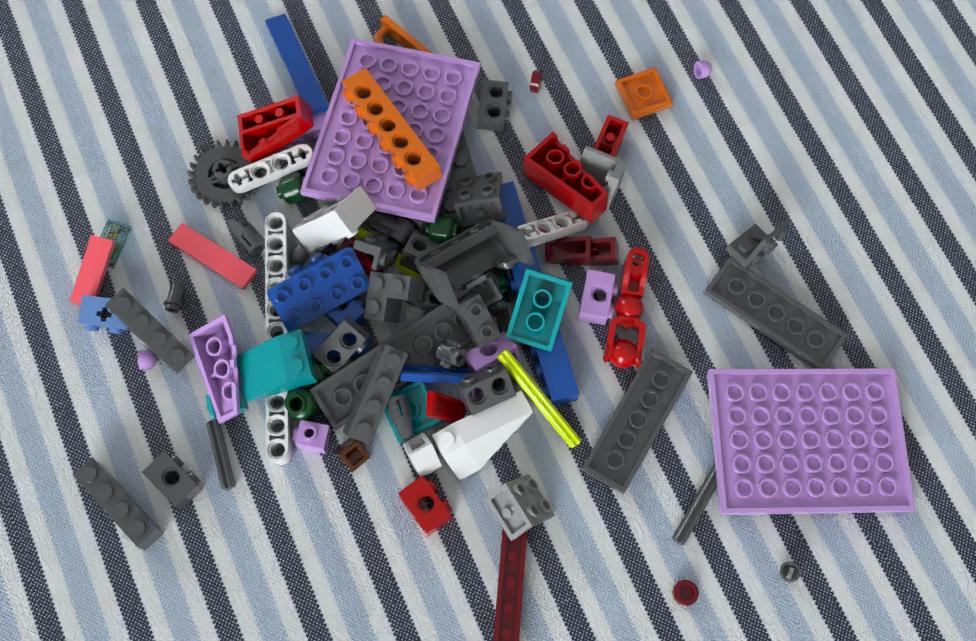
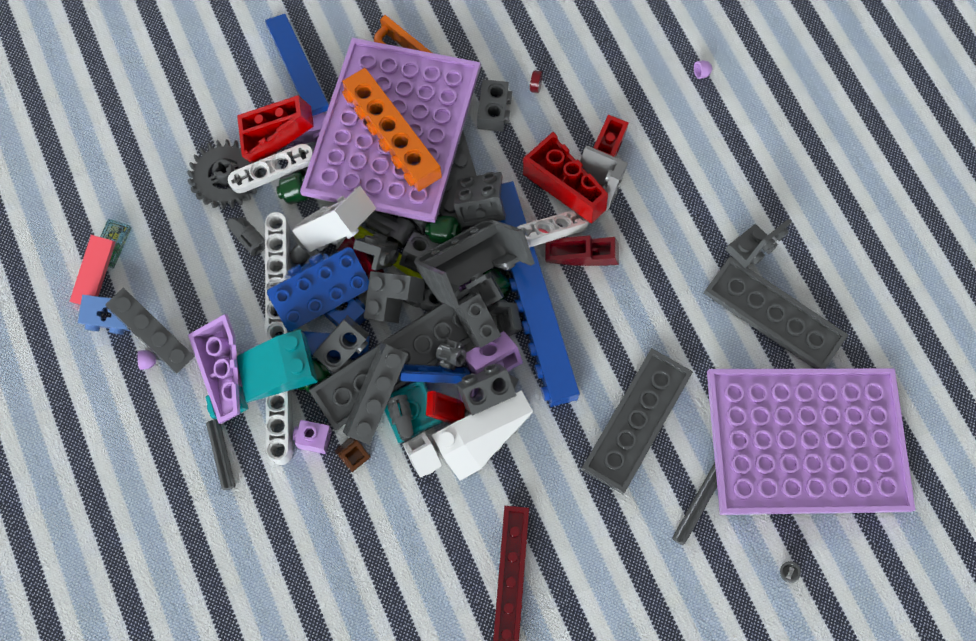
(118, 504): dark grey brick -> none
(159, 474): dark grey brick -> none
(174, 298): dark grey pin -> none
(212, 256): coral tile -> none
(301, 404): dark green head -> none
(428, 520): red brick -> none
(519, 506): light grey bracket -> none
(539, 309): teal slope -> none
(539, 398): neon yellow axle -> none
(591, 309): lavender brick -> none
(629, 310): red piece -> none
(643, 93): orange plate -> none
(685, 593): dark red tile -> none

